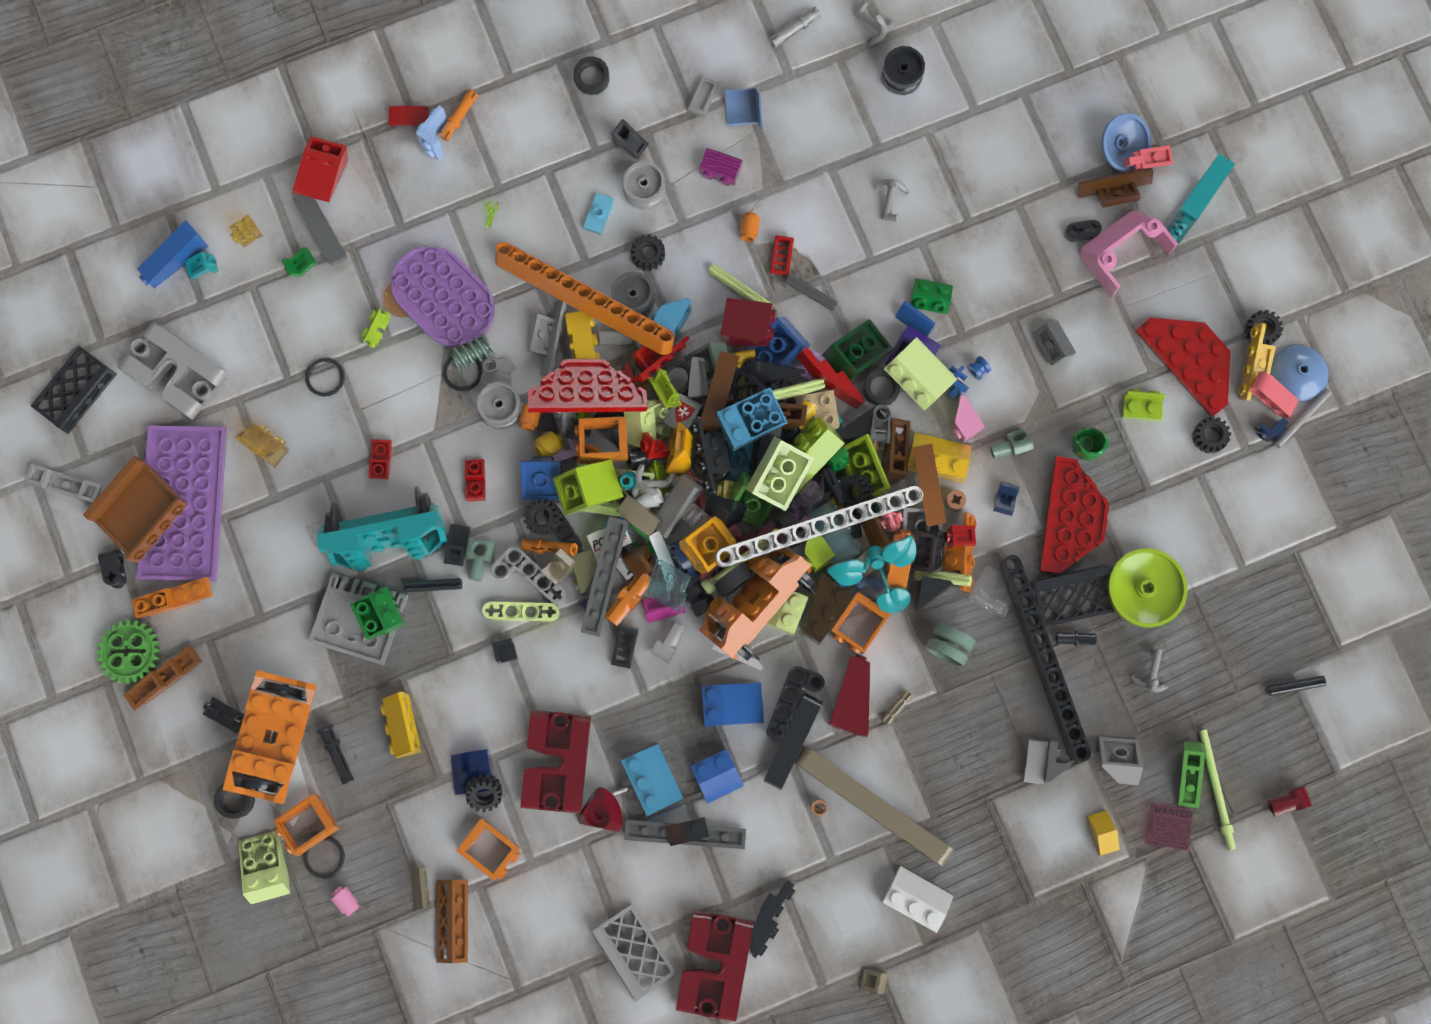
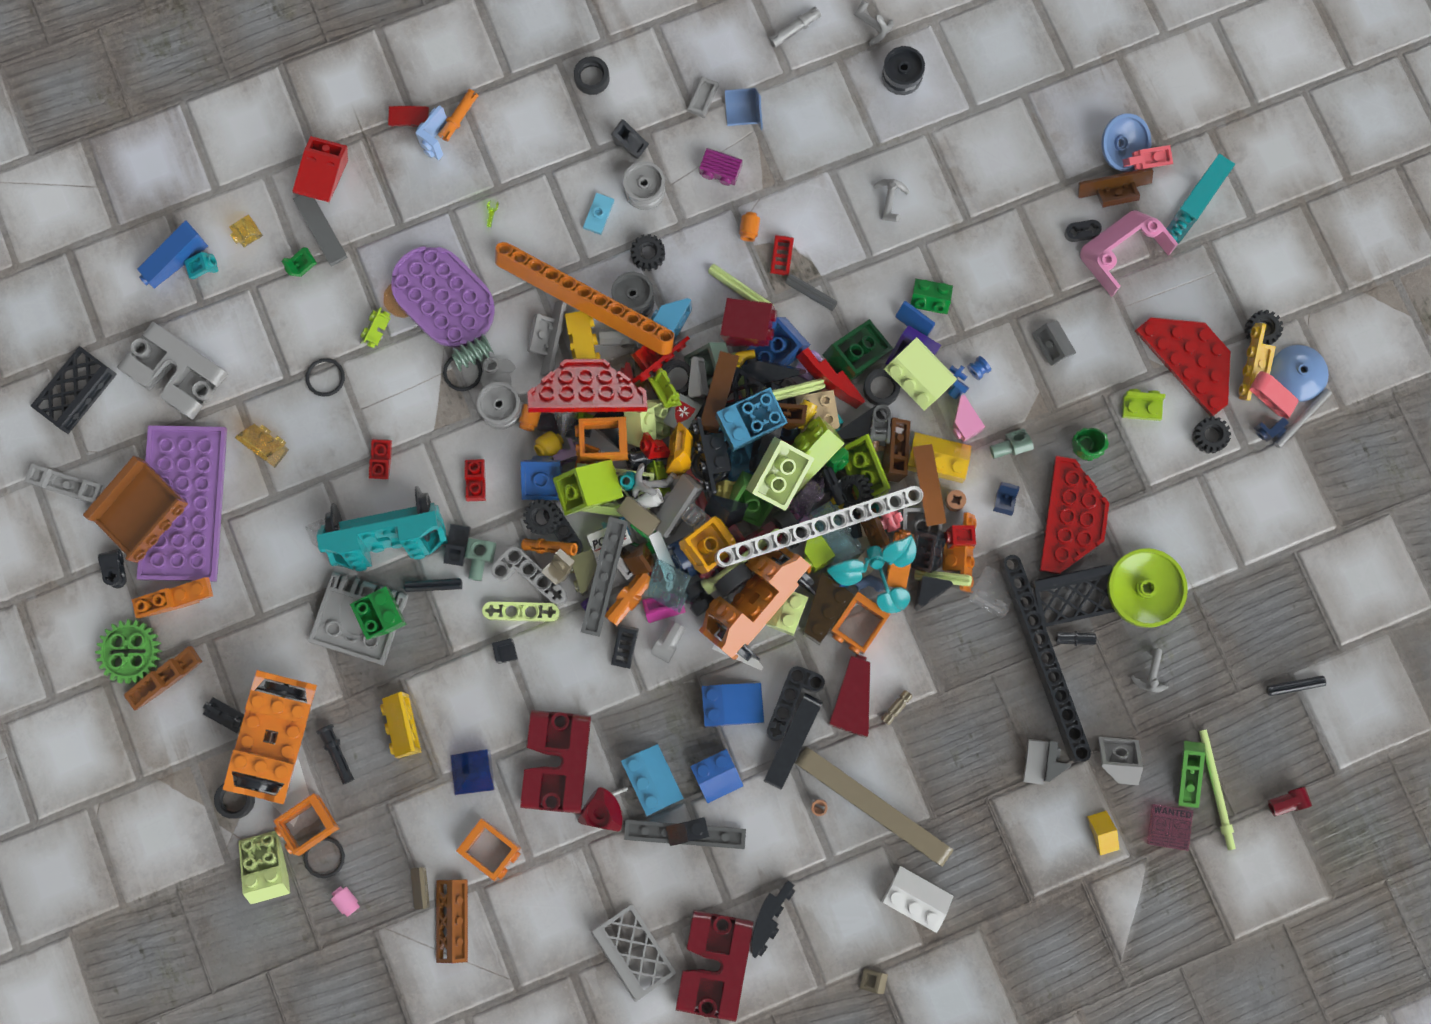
(483, 802): black tyre -> none
(950, 644): sand green wheel -> none

